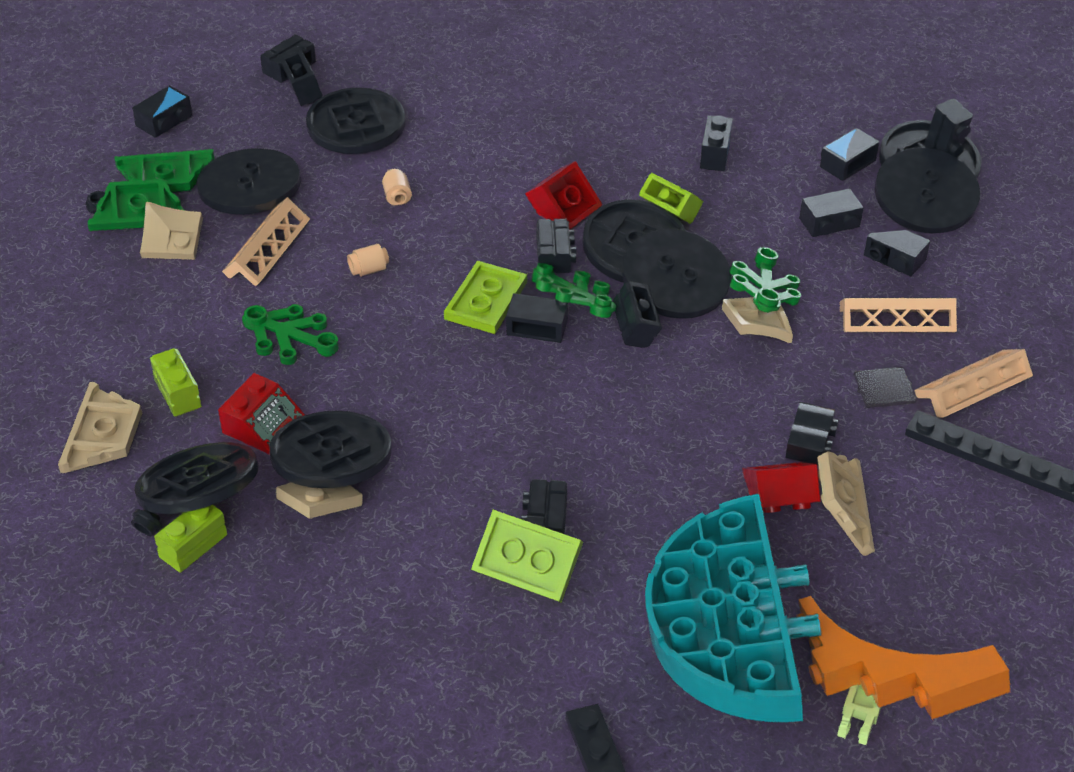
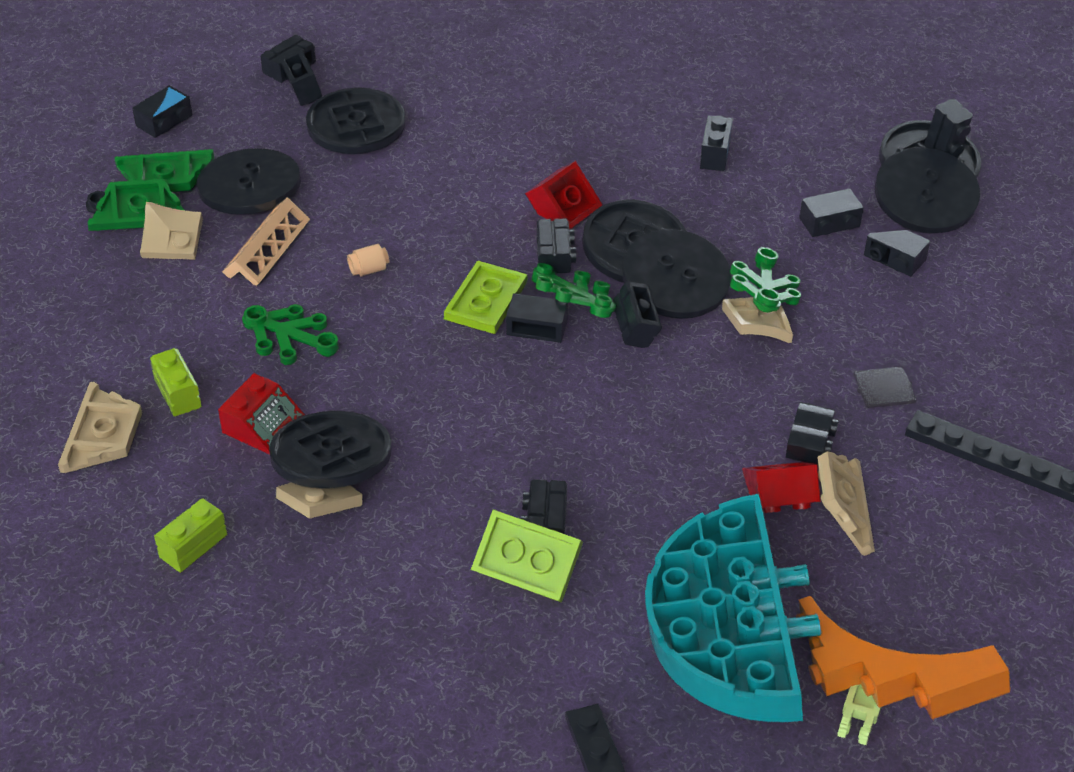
(146, 522): black plate -> none
(196, 477): black plate -> none
(396, 187): light nougat brick -> none
(671, 198): lime brick -> none
(849, 154): black brick -> none
(897, 305): light nougat fence -> none
(976, 381): light nougat fence -> none

